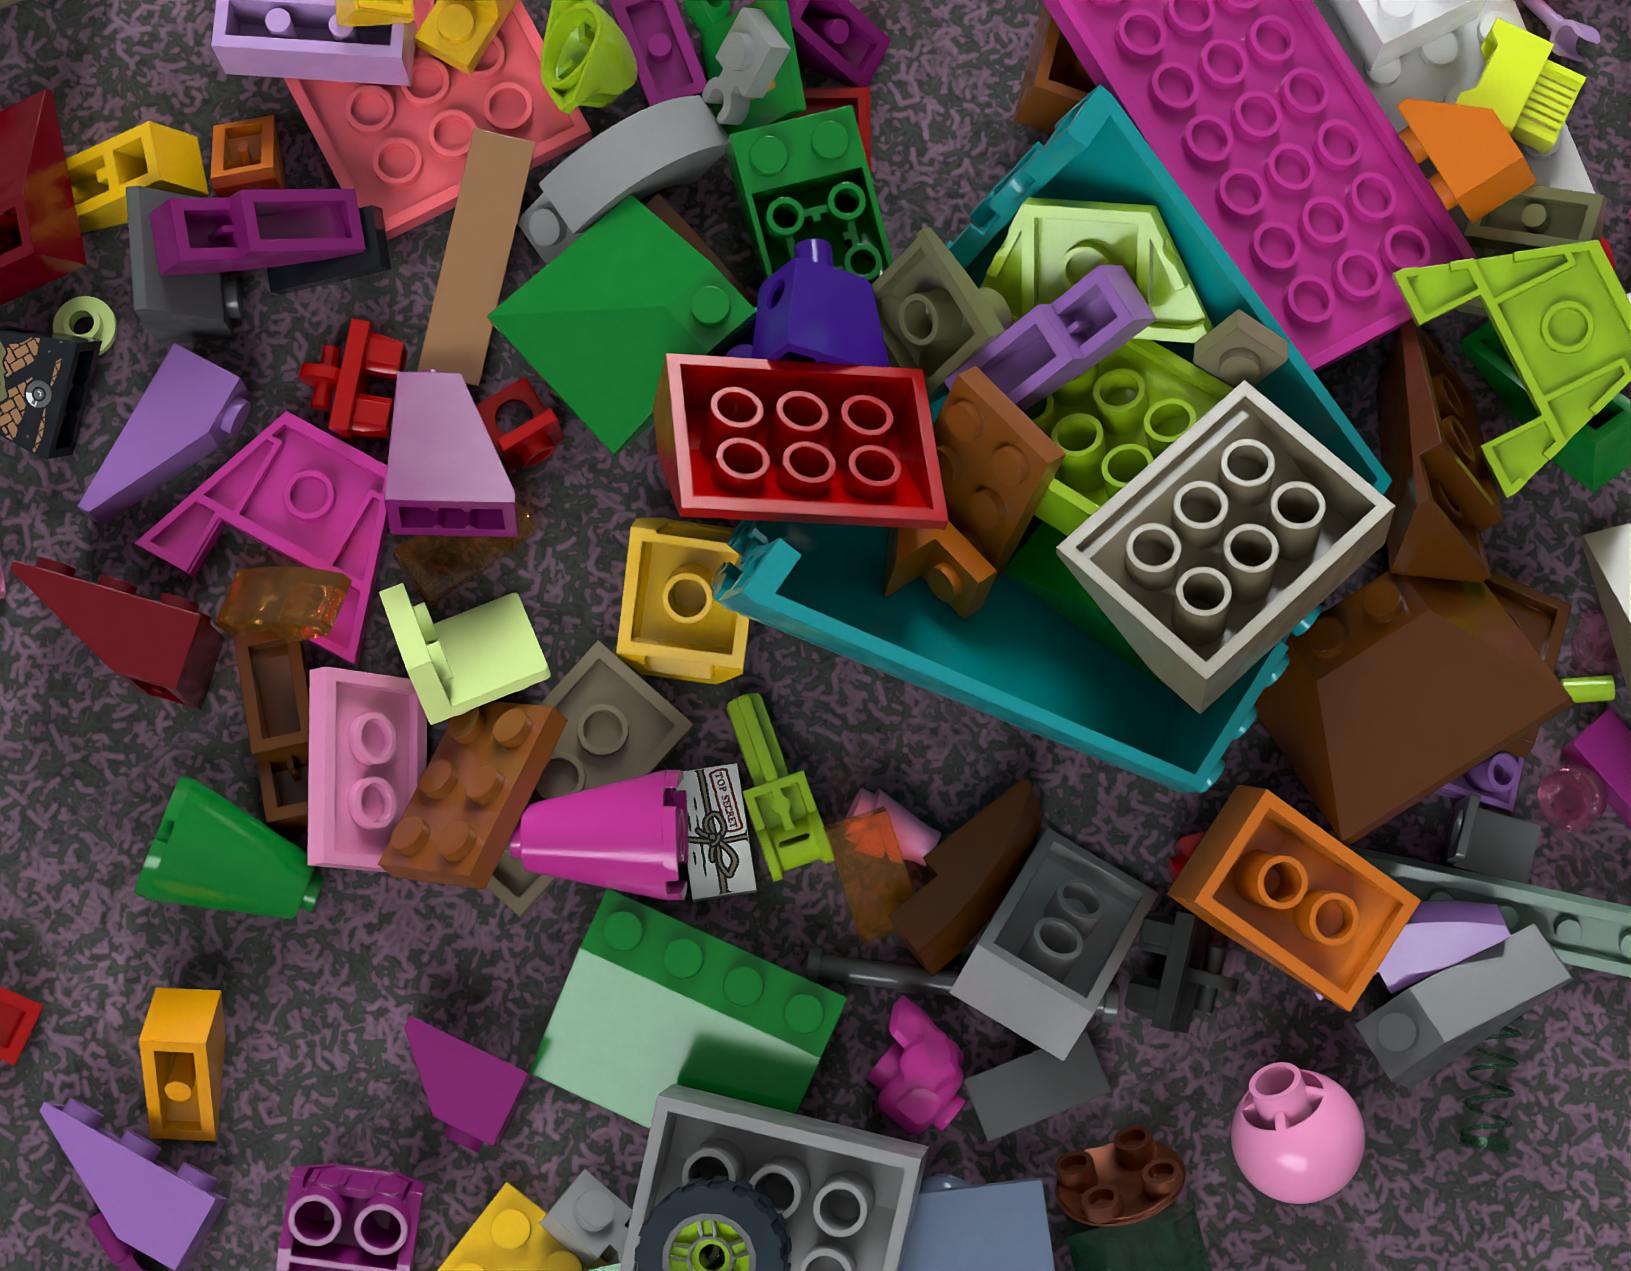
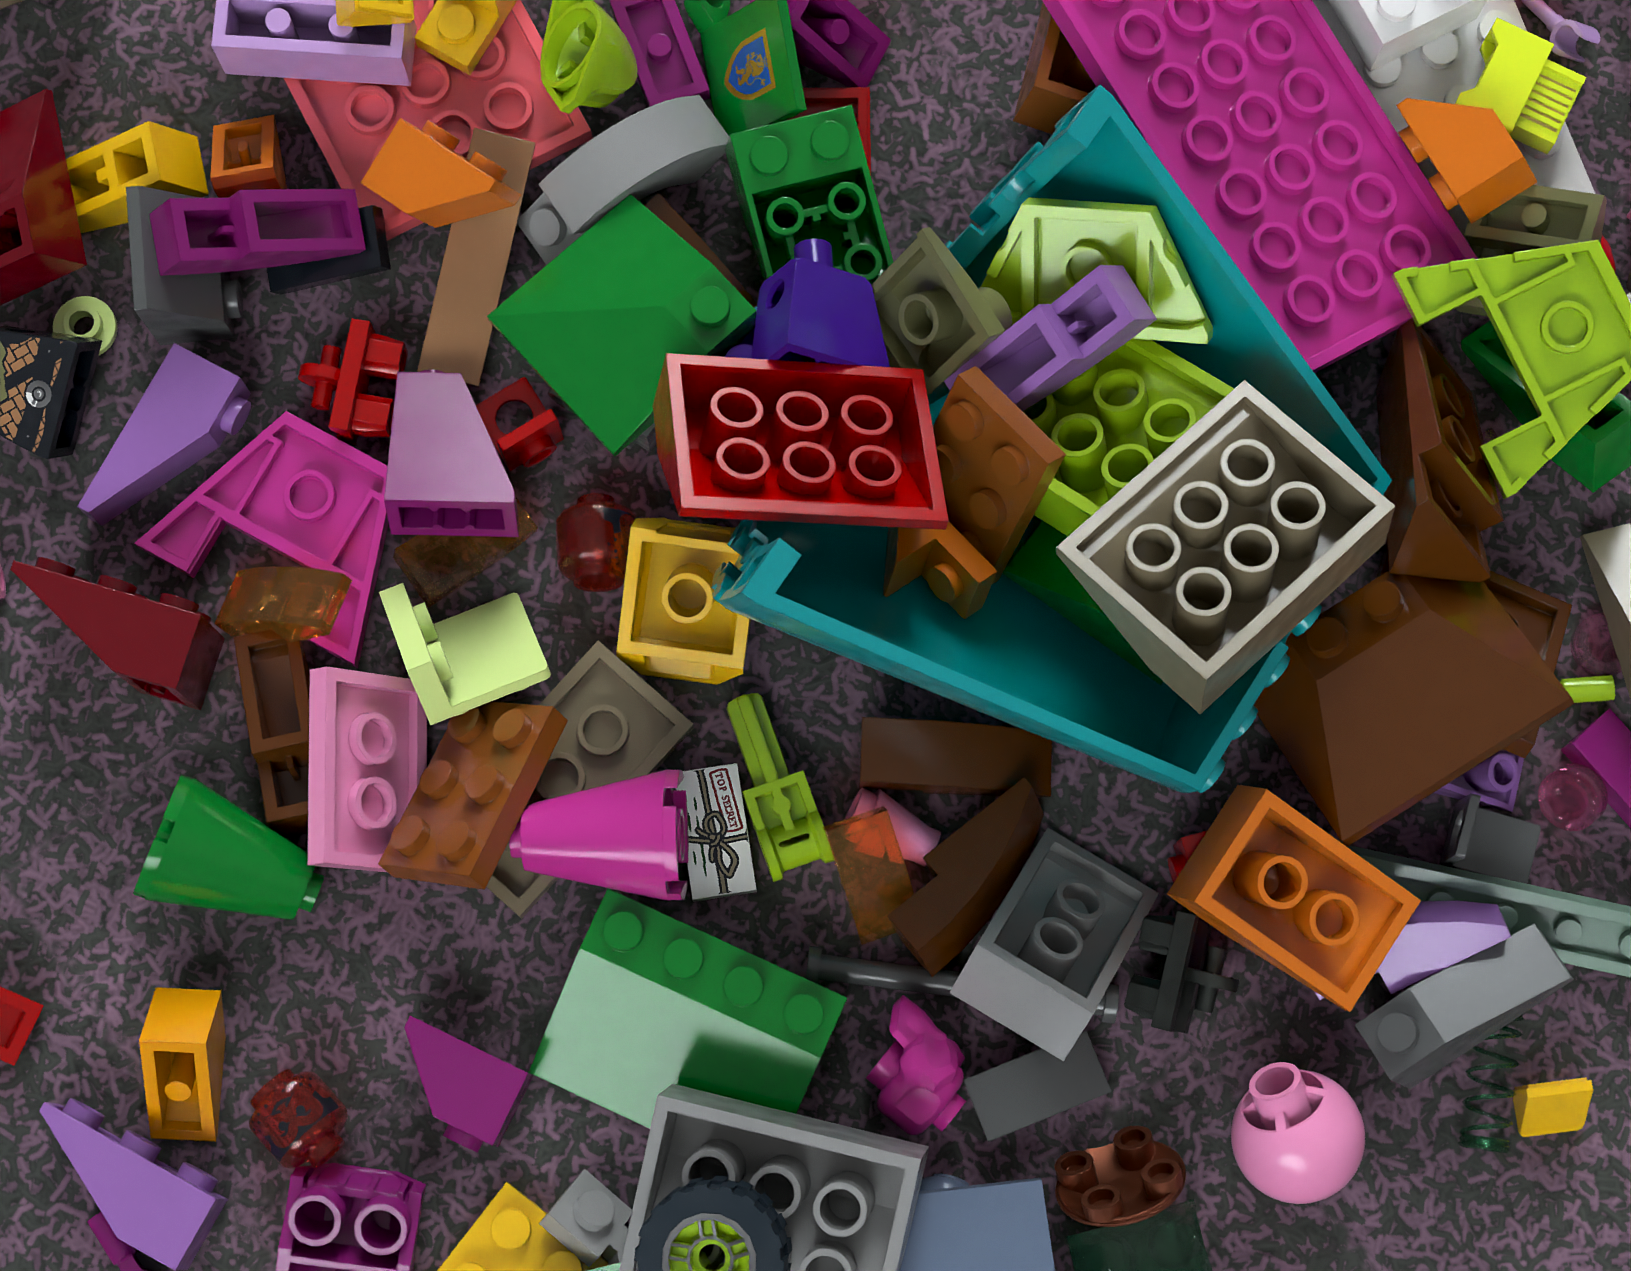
(298, 1119): none -> clear red head
(434, 182): none -> orange slope
(594, 542): none -> clear red head
(750, 63): light grey plate -> none
(951, 757): none -> reddish brown slope
(1240, 350): dark tan plate -> none
(1552, 1106): none -> yellow slope

